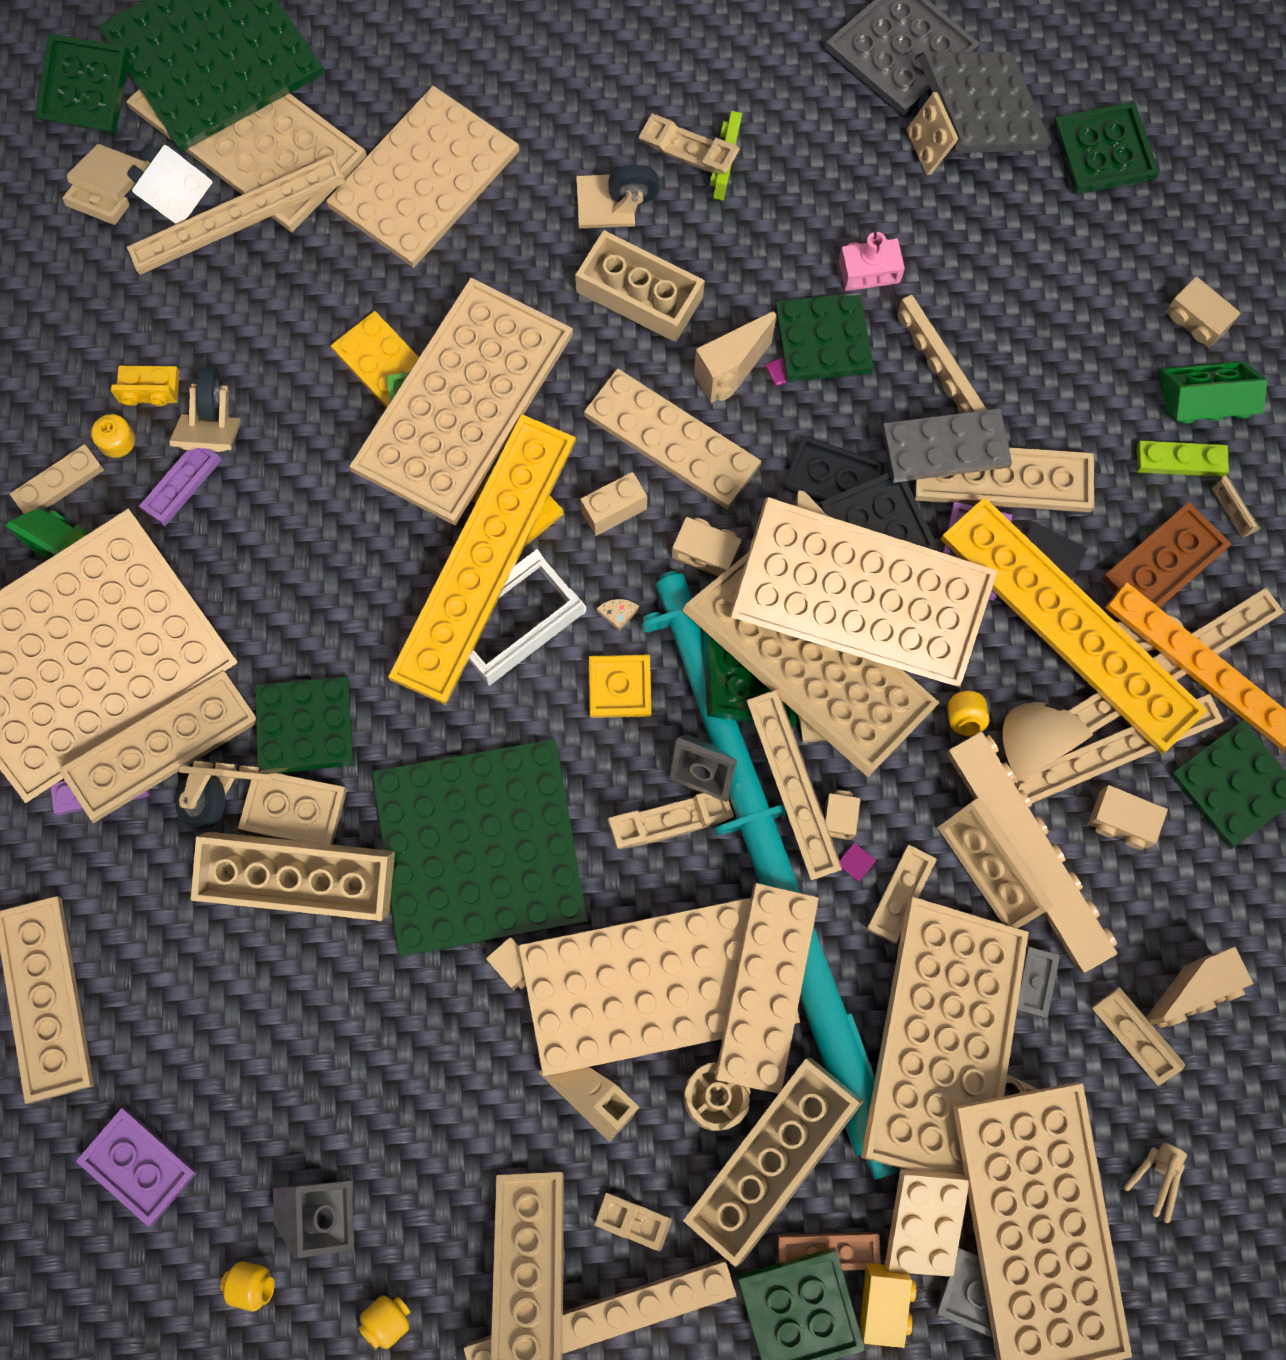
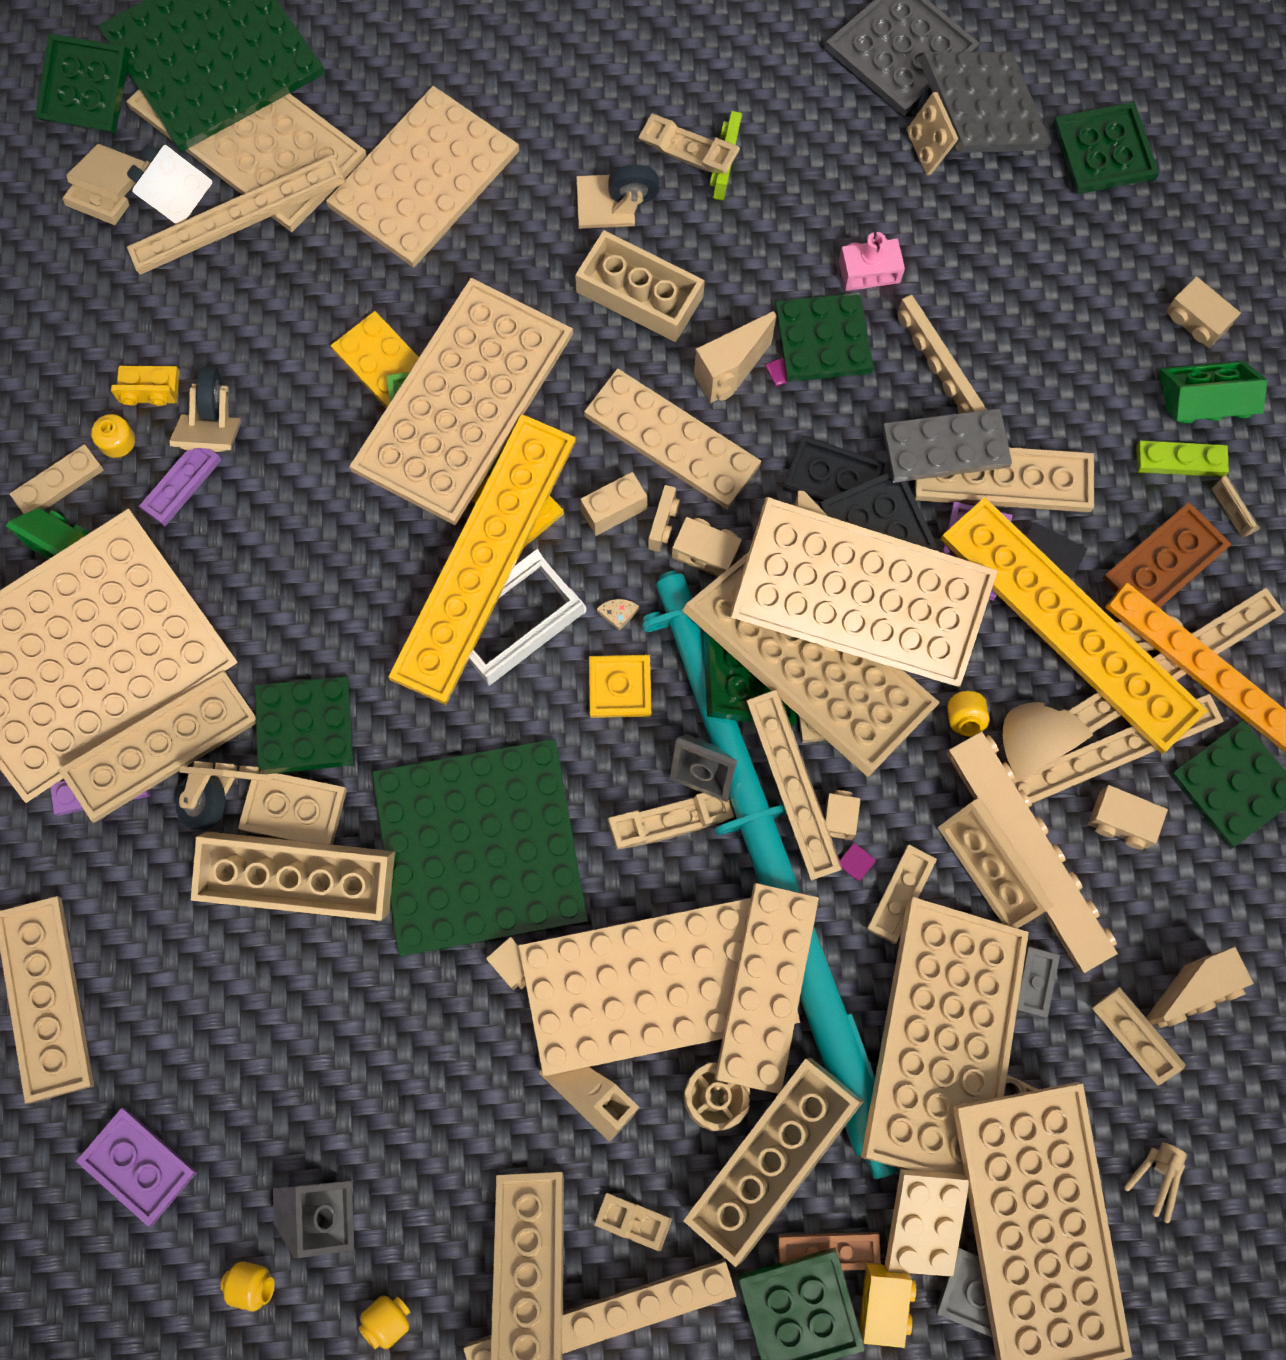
(660, 530): none -> tan plate

